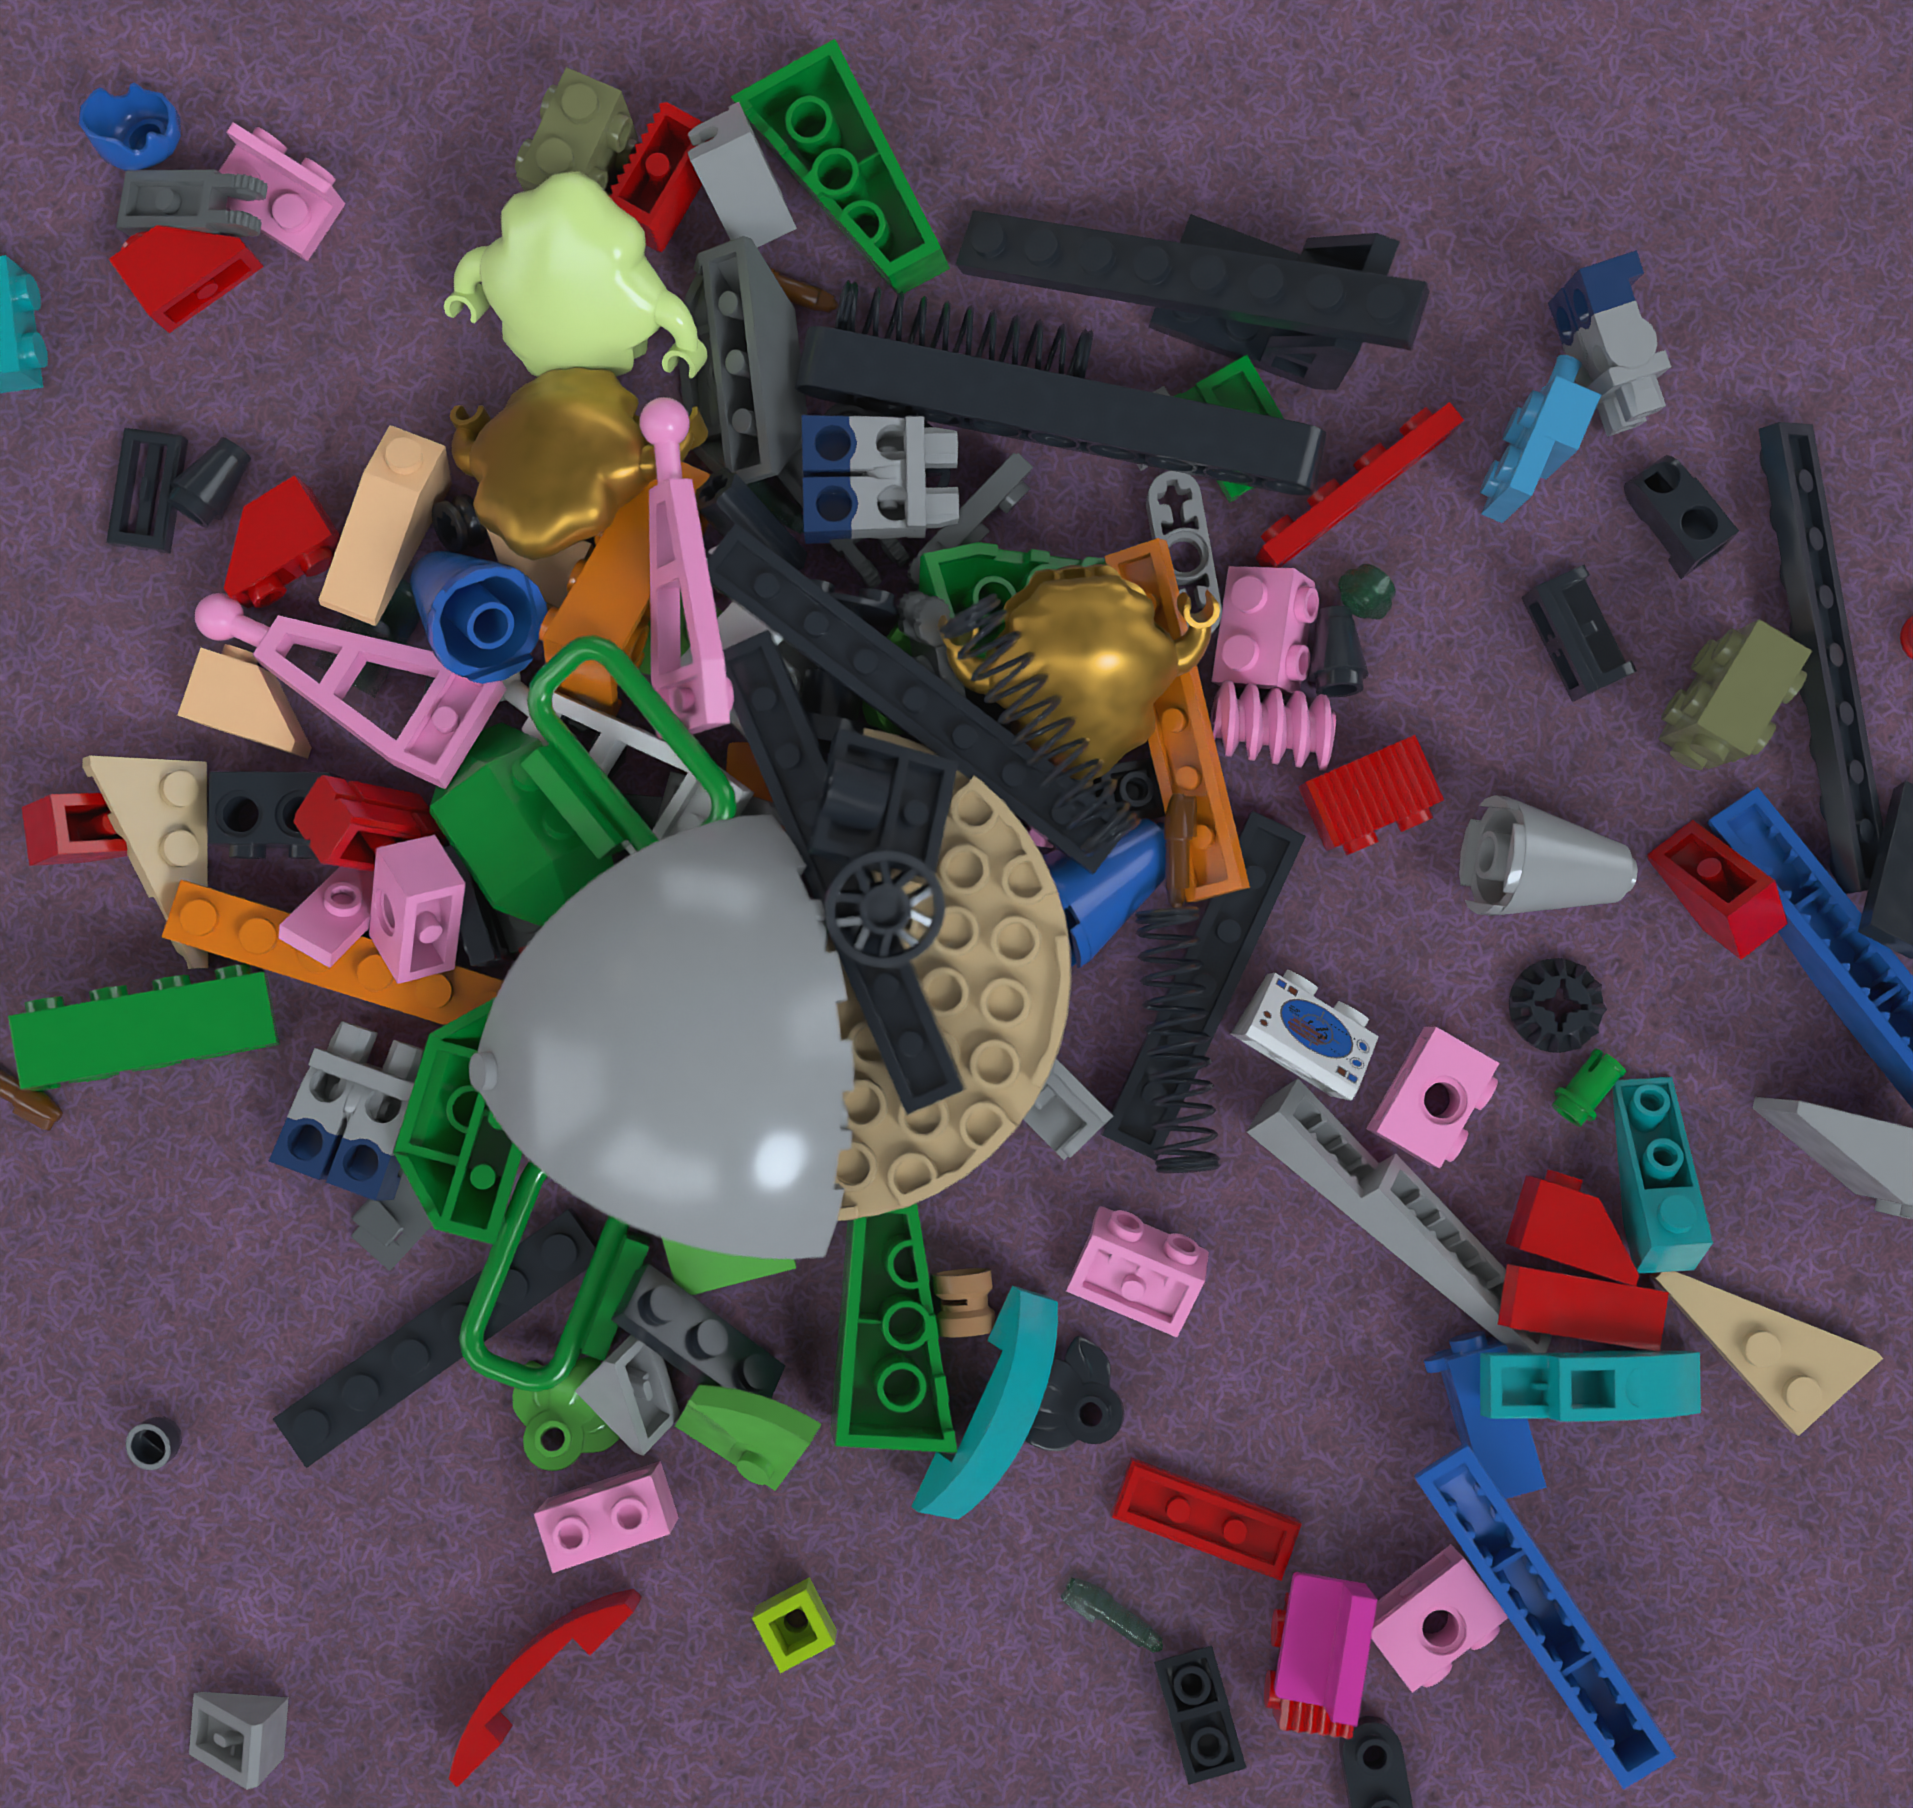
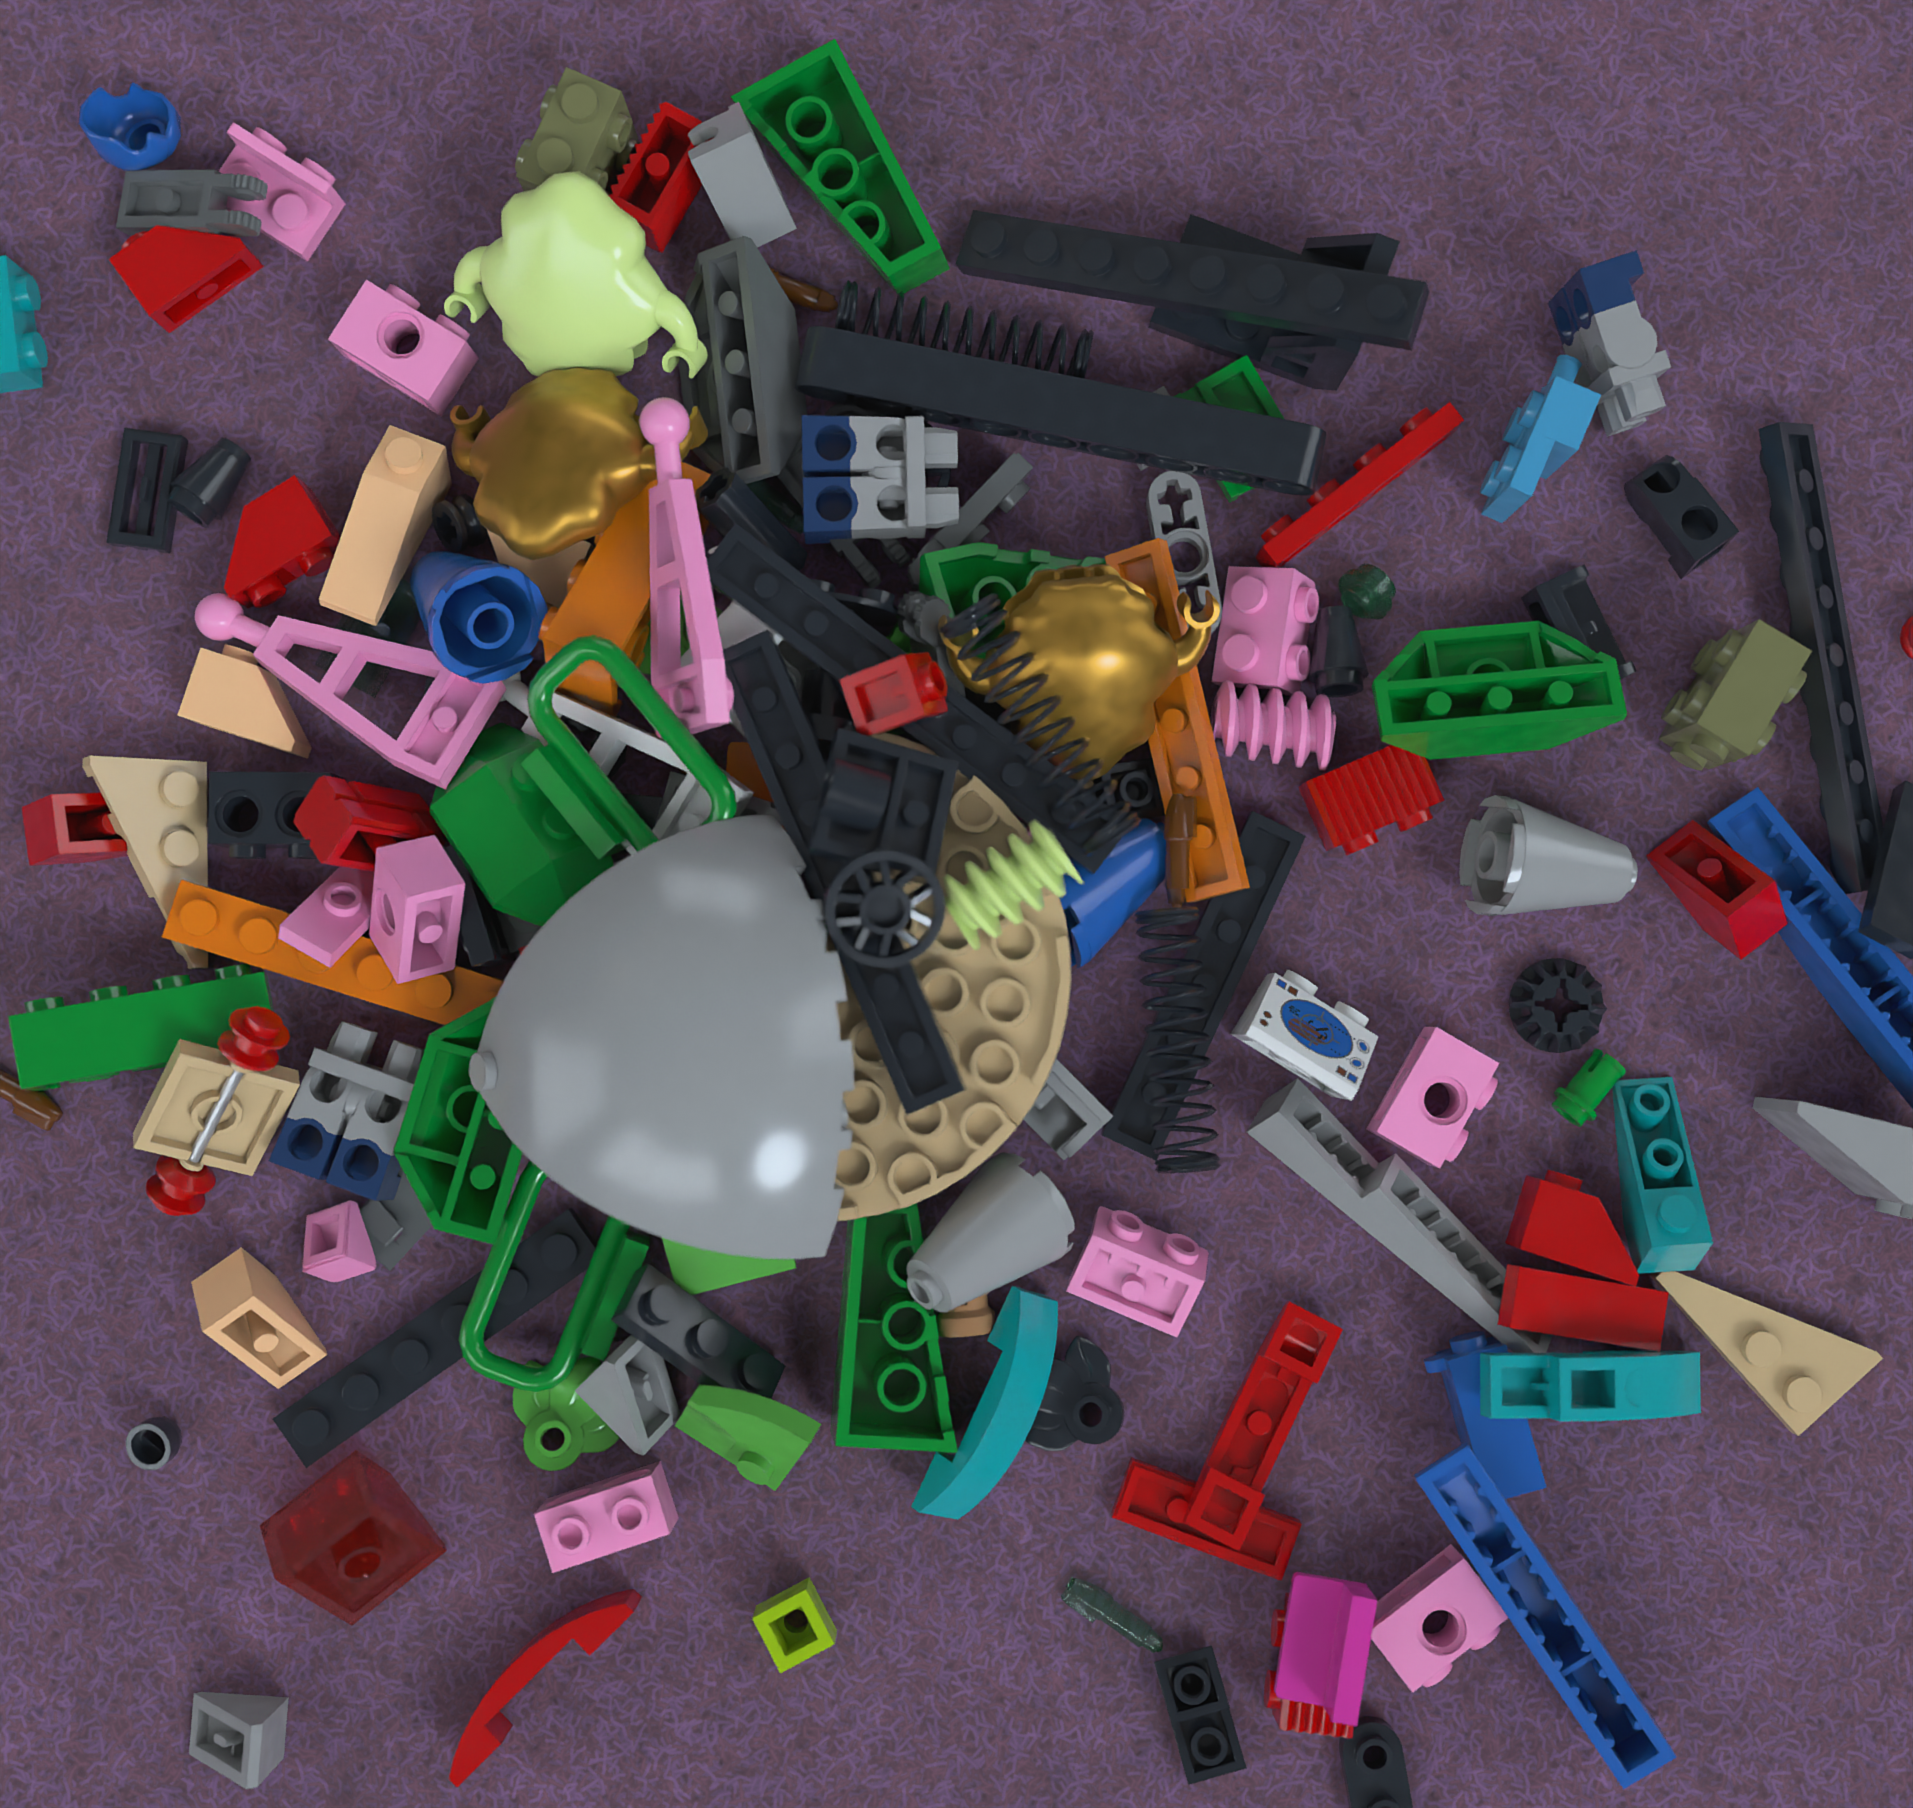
(215, 1109): none -> tan plate
(255, 1319): none -> light nougat slope
(337, 1244): none -> bright pink slope
(350, 1539): none -> clear red slope
(375, 326): none -> bright pink brick
(895, 693): none -> red bracket
(991, 1236): none -> light grey cone
(1008, 883): none -> yellowish green piece
(1259, 1423): none -> red slope
(1495, 691): none -> green wedge

